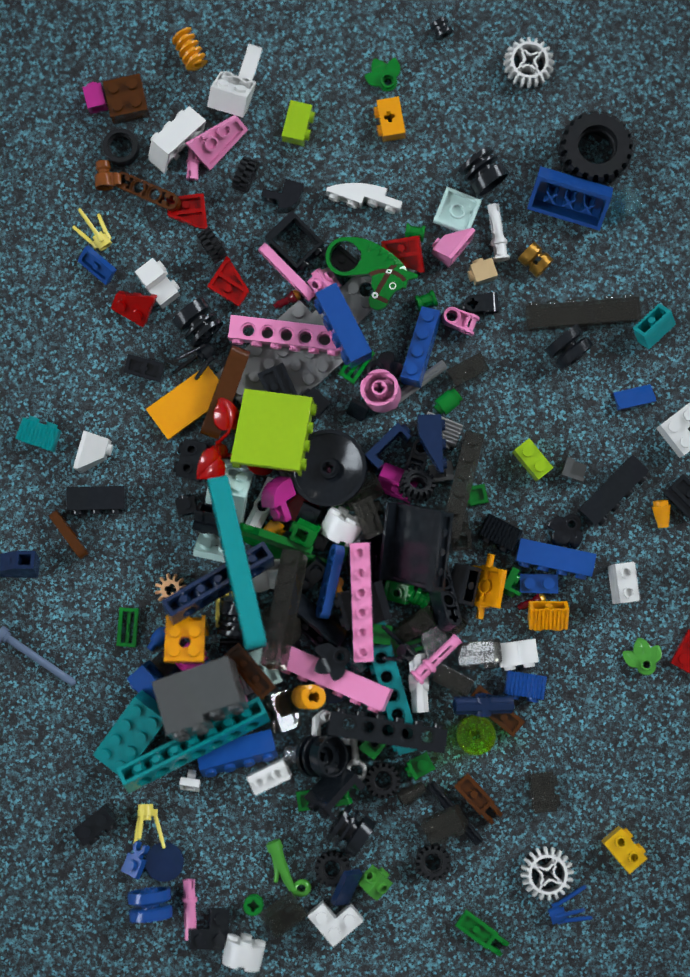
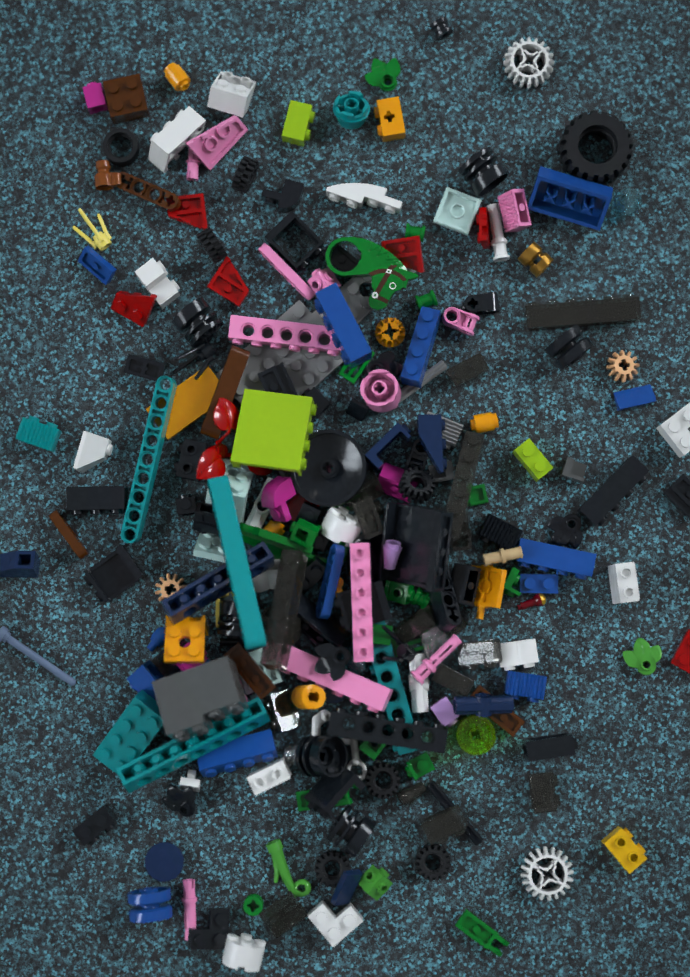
(113, 574): none -> black panel
(120, 627): green tile -> none
(134, 861): blue plate -> none
(142, 467): none -> teal beam
(144, 813): light yellow plant -> none
(177, 77): none -> light orange brick
(180, 800): none -> black plate
(188, 50): light orange piece -> none
(250, 61): white sticker -> none
(292, 297): dark red piece -> none
(351, 110): none -> teal cone
(384, 339): none -> light orange gear
(391, 553): none -> lavender cone
(444, 712): none -> lavender brick
(447, 401): green brick -> none
(452, 245): bright pink slope -> none
(476, 797): reddish brown hinge -> none
(482, 271): tan brick -> none
(483, 235): none -> red wing
(484, 422): none -> light orange brick
(502, 556): none -> tan pin
(514, 210): none -> bright pink brick
(548, 615): light orange brick -> none
(549, 746): none -> black window
(558, 913): blue plant -> none
(620, 358): none -> light nougat gear
(654, 326): teal brick -> none
(661, 512): light orange cone -> none

